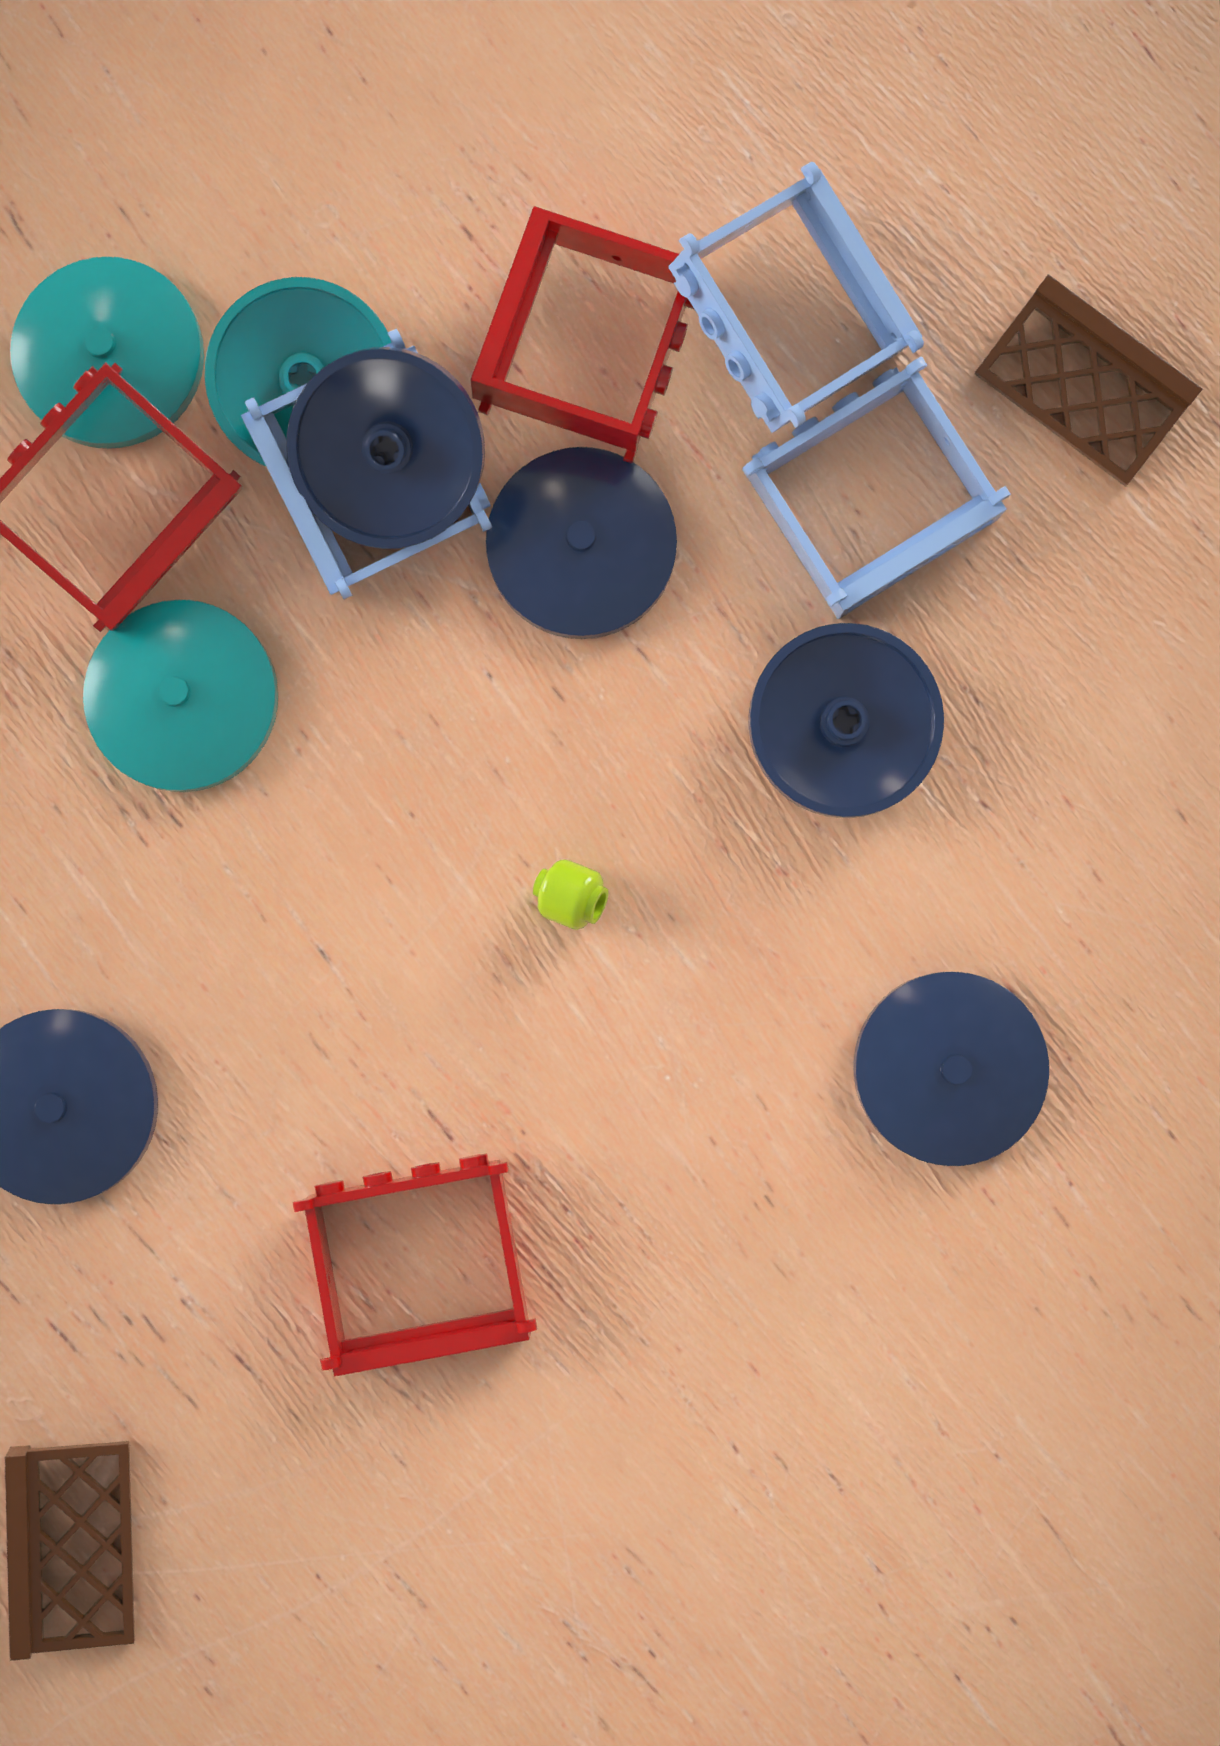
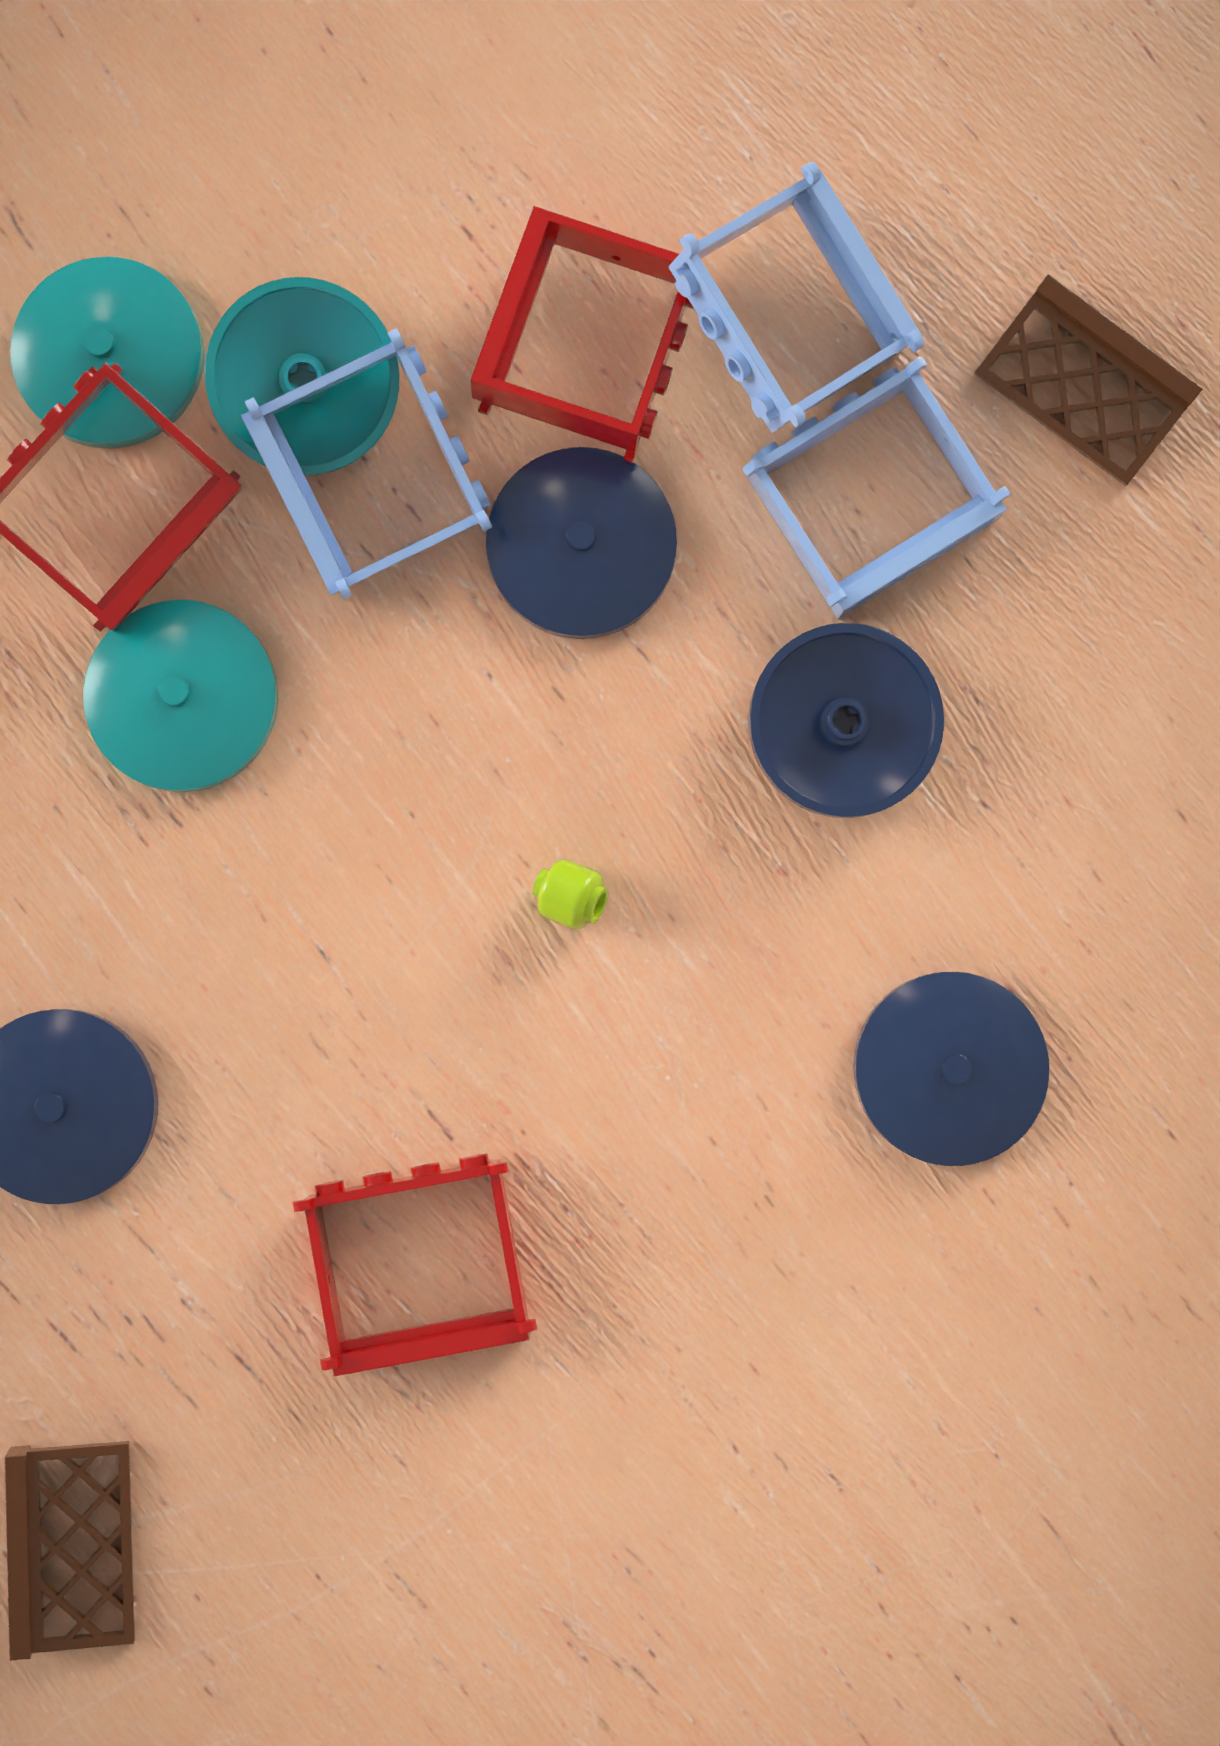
(385, 447): dark blue dish -> none

